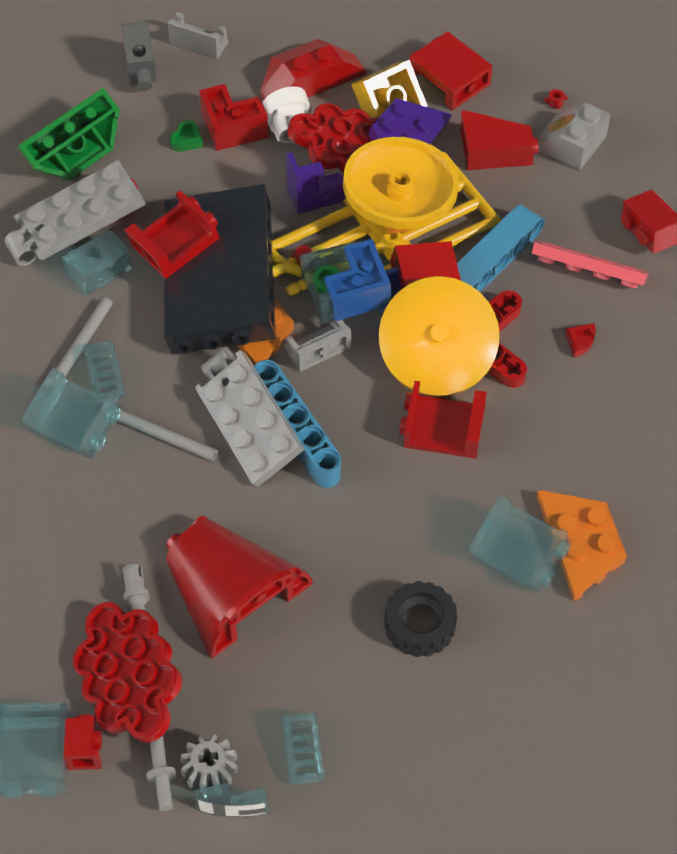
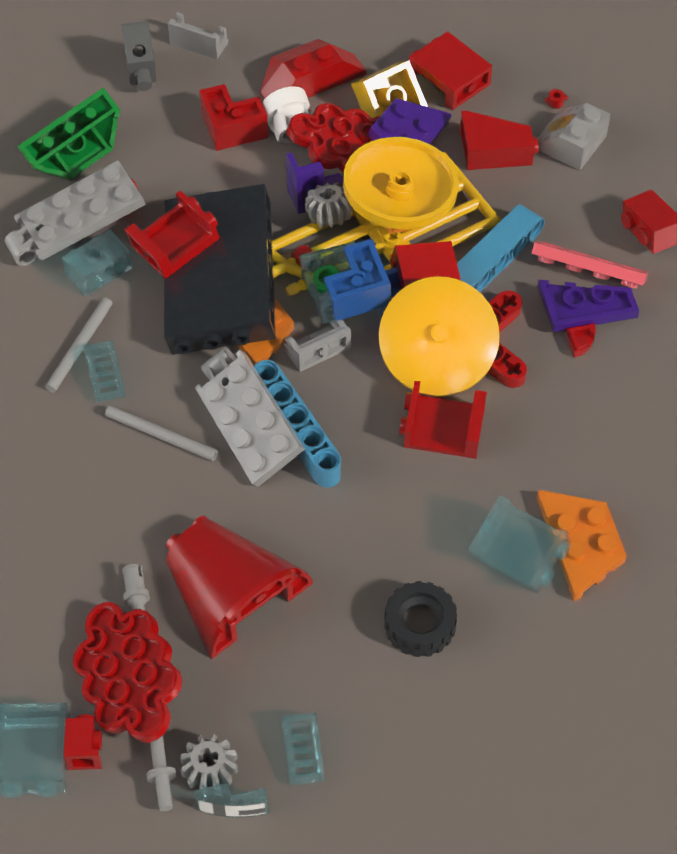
(71, 415): clear light blue panel -> none
(186, 137): green tile -> none
(328, 205): none -> light grey gear
(577, 306): none -> dark purple wing

